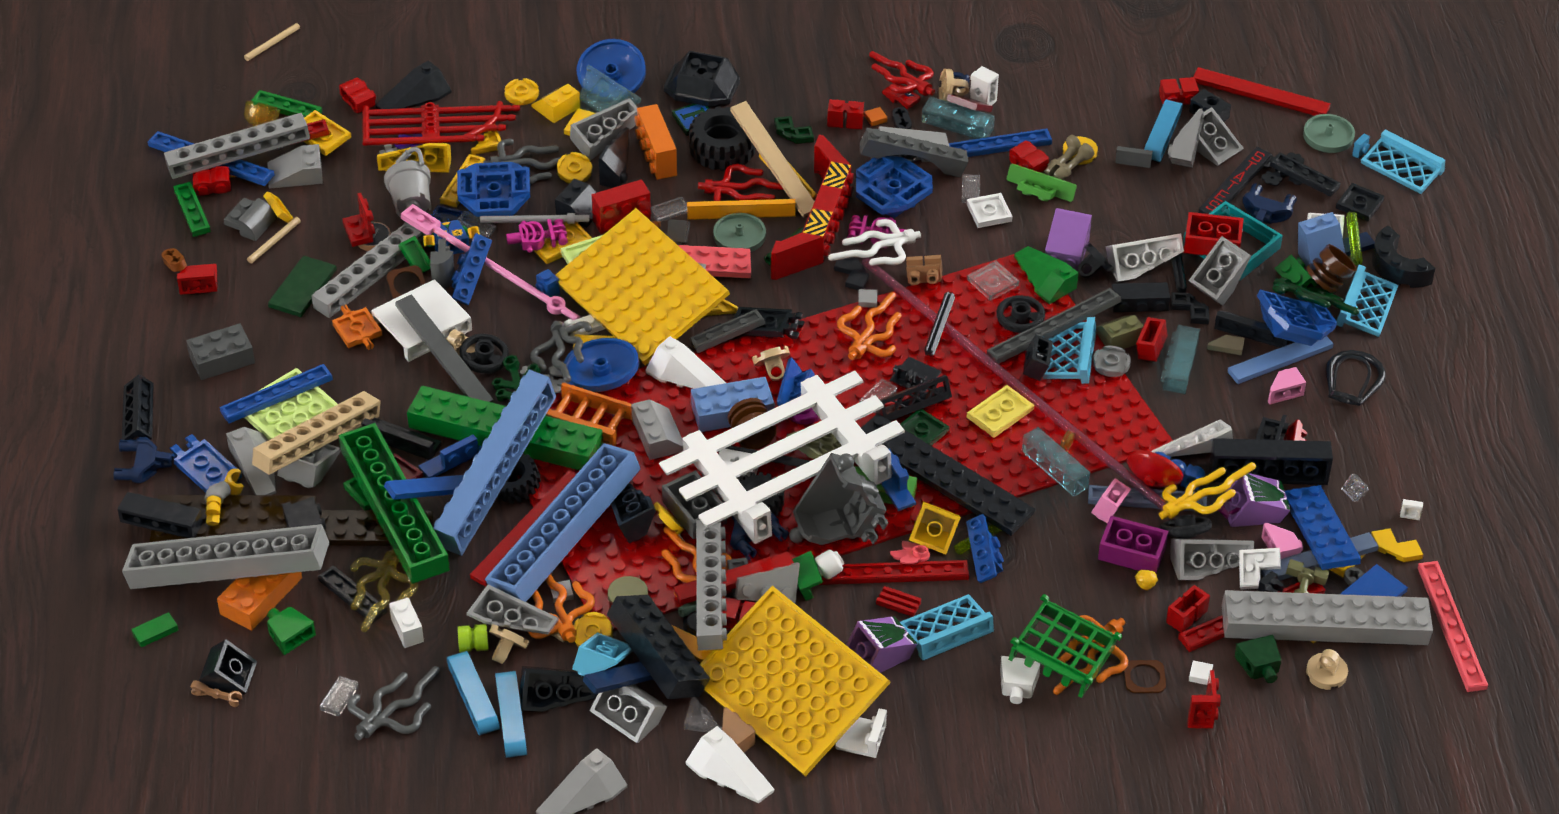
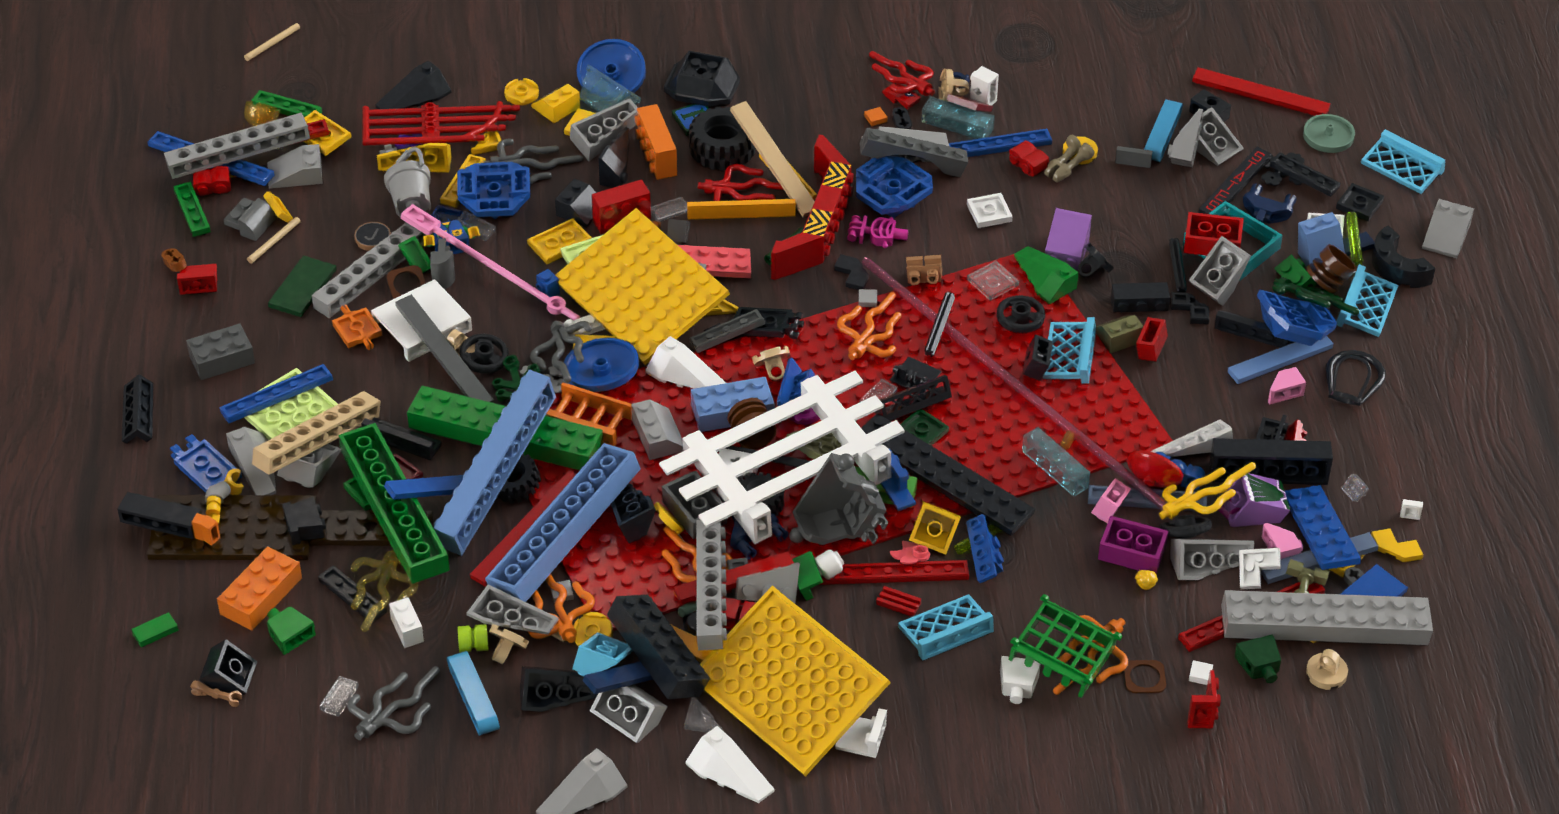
(146, 460): dark blue connector -> none
(205, 529): none -> orange piece
(226, 556): light grey brick -> none
(357, 94): red brick -> none
(359, 227): red bracket -> none
(451, 457): blue bracket -> none
(469, 269): blue bracket -> none
(511, 714): dark azure beam -> none
(533, 230): dark pink torso -> none
(570, 218): light grey bar -> none
(574, 167): yellow tile -> none
(626, 587): olive tile -> none
(738, 730): medium nougat slope -> none
(739, 231): sand green piece -> none
(798, 135): dark green tile -> none
(837, 112): red piece -> none
(882, 642): medium lavender slope -> none
(895, 239): white plant -> none
(970, 187): clear tile -> none
(1000, 411): light yellow tile -> none
(1040, 184): bright green bracket -> none
(1055, 325): dark grey tile -> none
(1111, 361): light grey tile -> none
(1140, 256): white wedge -> none
(1170, 90): red piece -> none
(1181, 359): clear light blue brick -> none
(1193, 606): red piece -> none
(1227, 344): dark tan tile -> none
(1270, 583): black tile -> none
(1361, 146): dark azure plate -> none
(1448, 228): none -> light grey slope
(1452, 626): coral tile -> none

